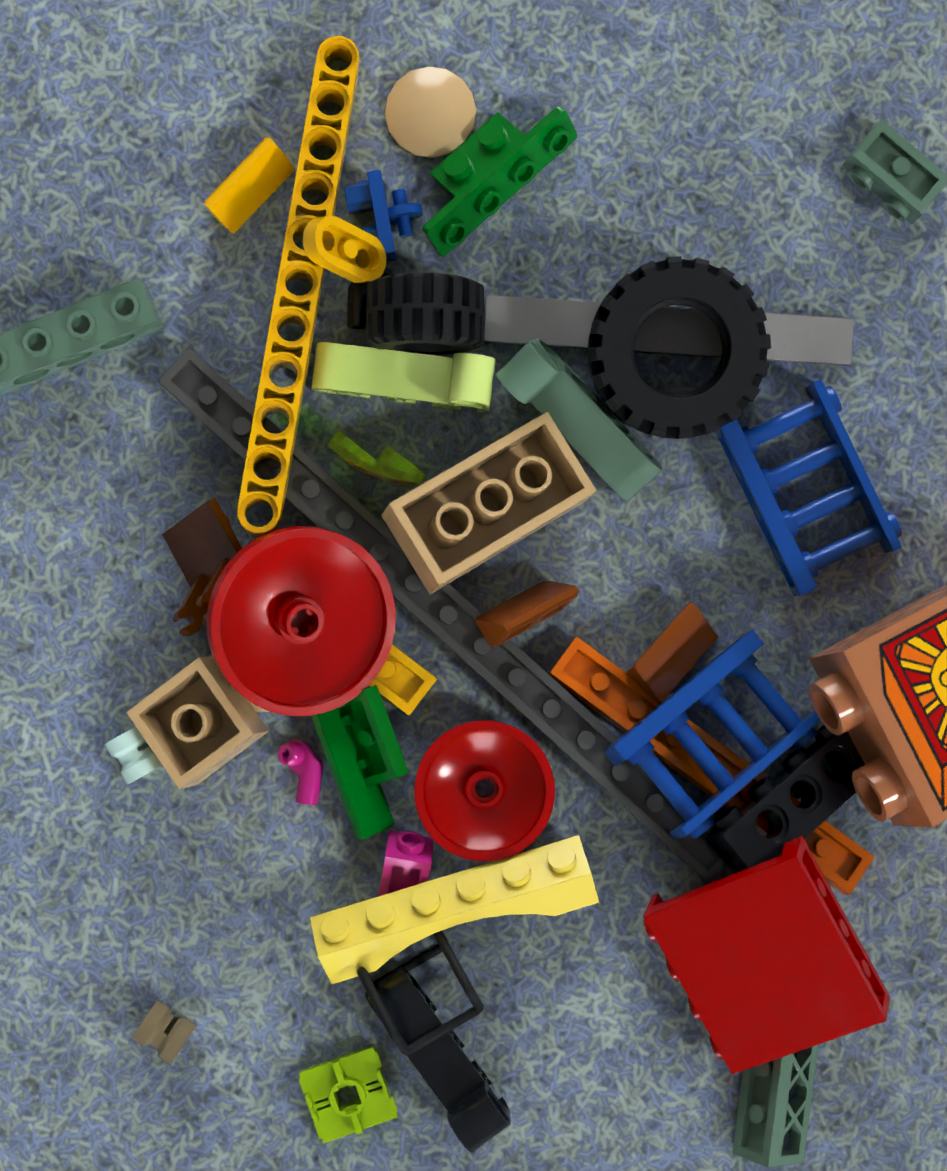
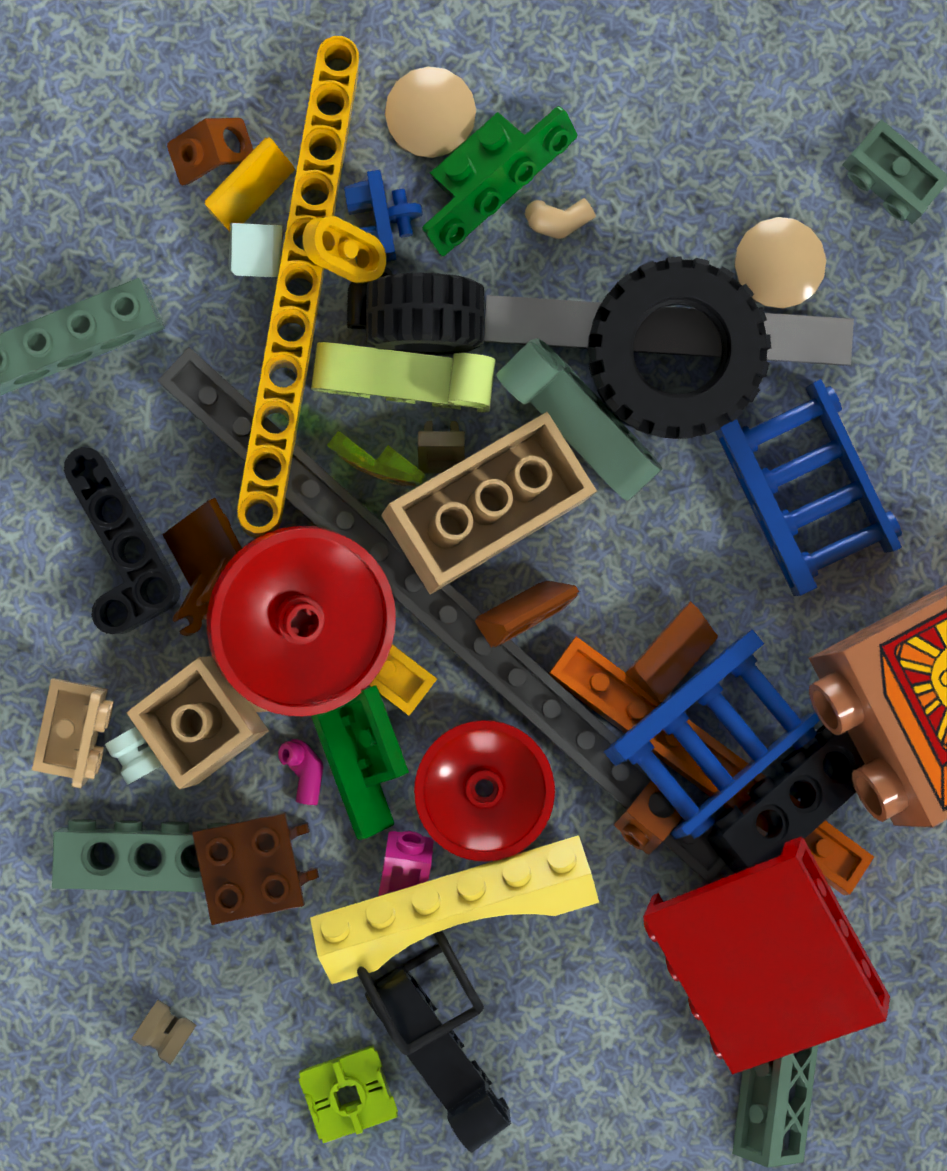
(71, 729): none -> tan bracket
(79, 869): none -> sand green brick
(114, 538): none -> black beam
(204, 148): none -> dark orange bracket
(251, 868): none -> reddish brown plate
(255, 249): none -> light aqua piece
(440, 449): none -> dark tan tile
(558, 222): none -> tan arm
(641, 826): none -> dark orange bracket
(780, 262): none -> tan dish

